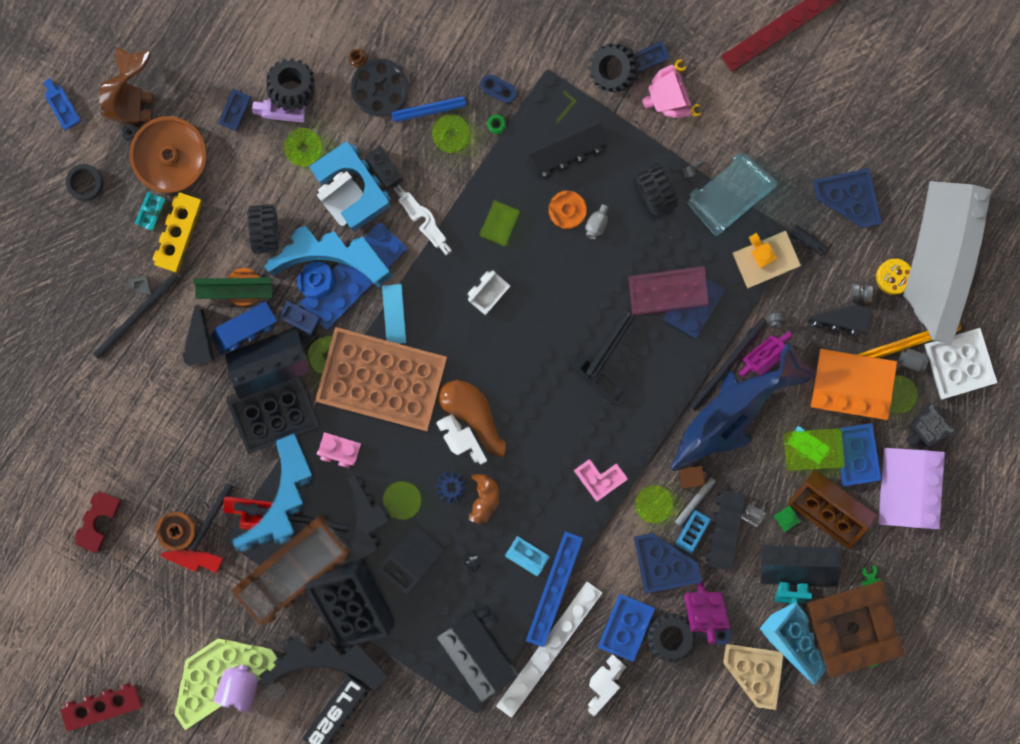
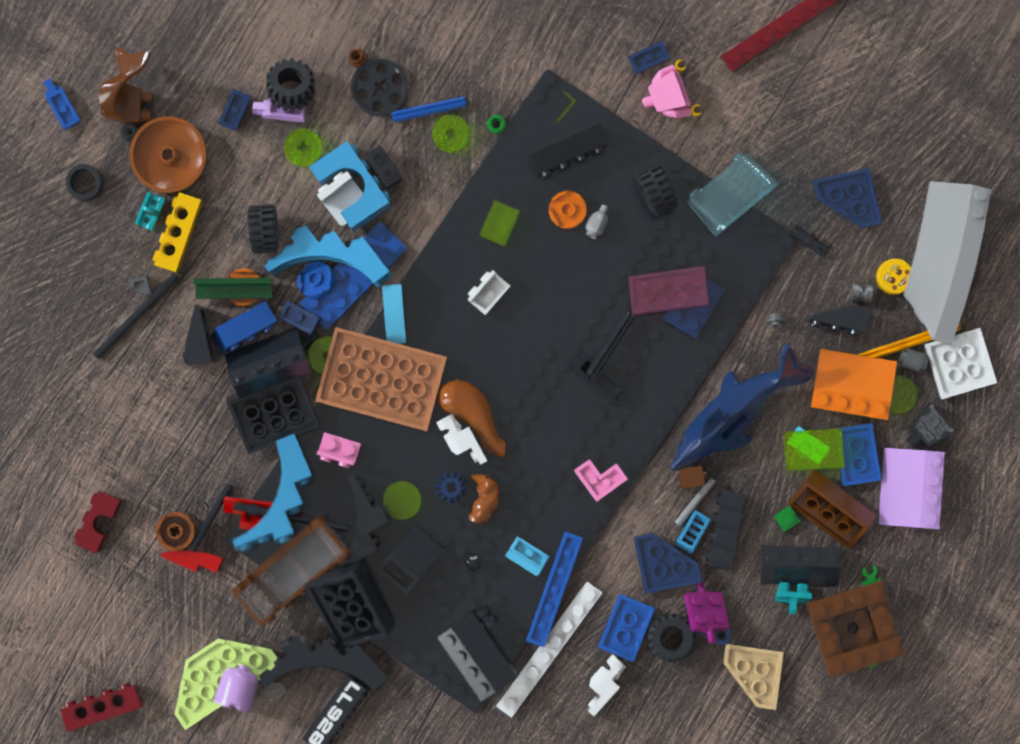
(429, 227): white piece -> none
(498, 89): dark blue plate -> none
(599, 67): black tyre -> none
(654, 504): clear neon green tile -> none
(690, 170): dark grey hand -> none
(752, 334): black bar -> none
(753, 515): clear tile -> none
(763, 253): light orange plate -> none
(765, 355): magenta plate -> none
(785, 260): tan tile -> none
(791, 636): medium azure wedge -> none

